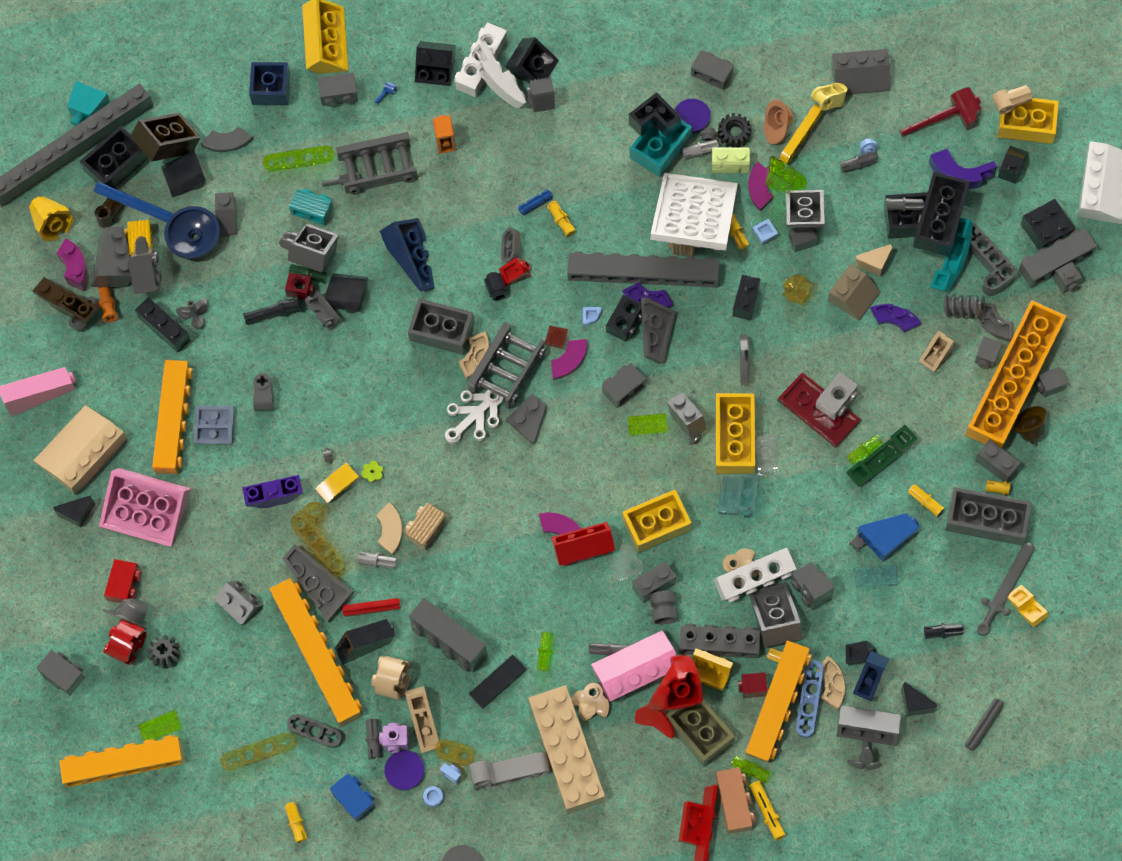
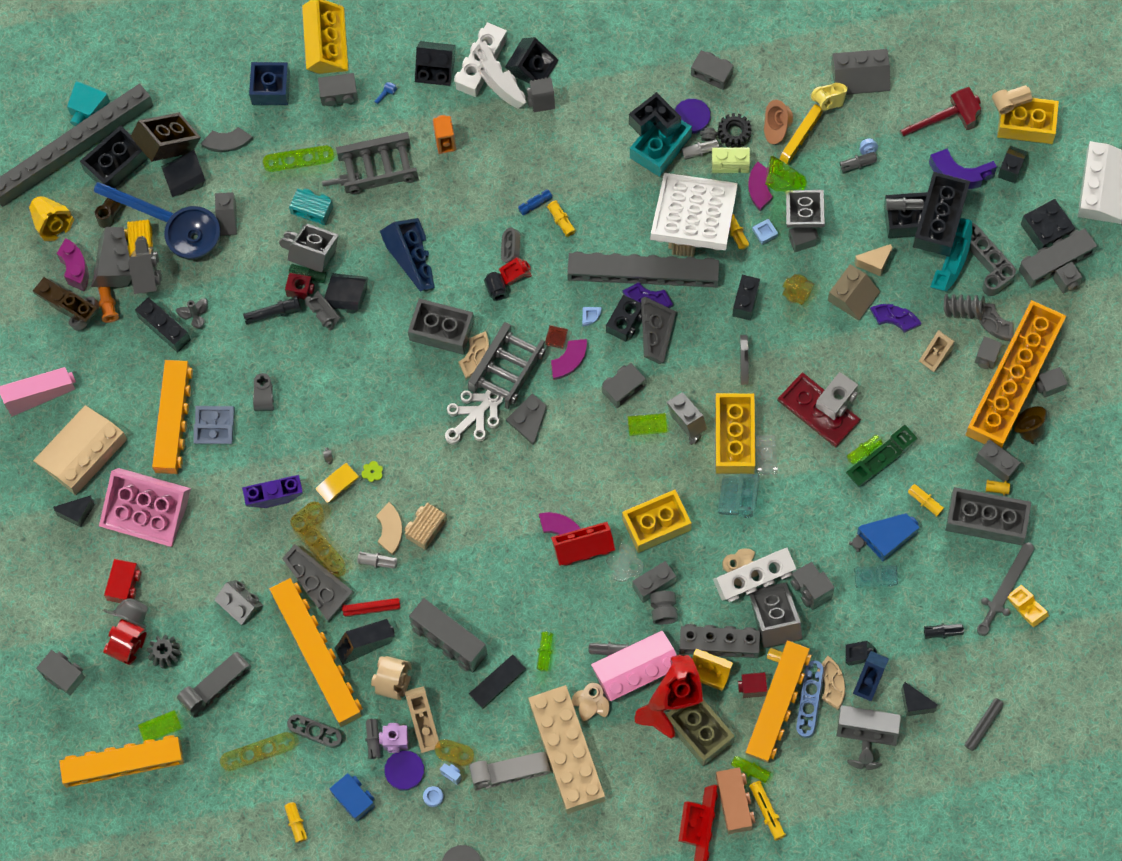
(213, 685): none -> dark grey beam

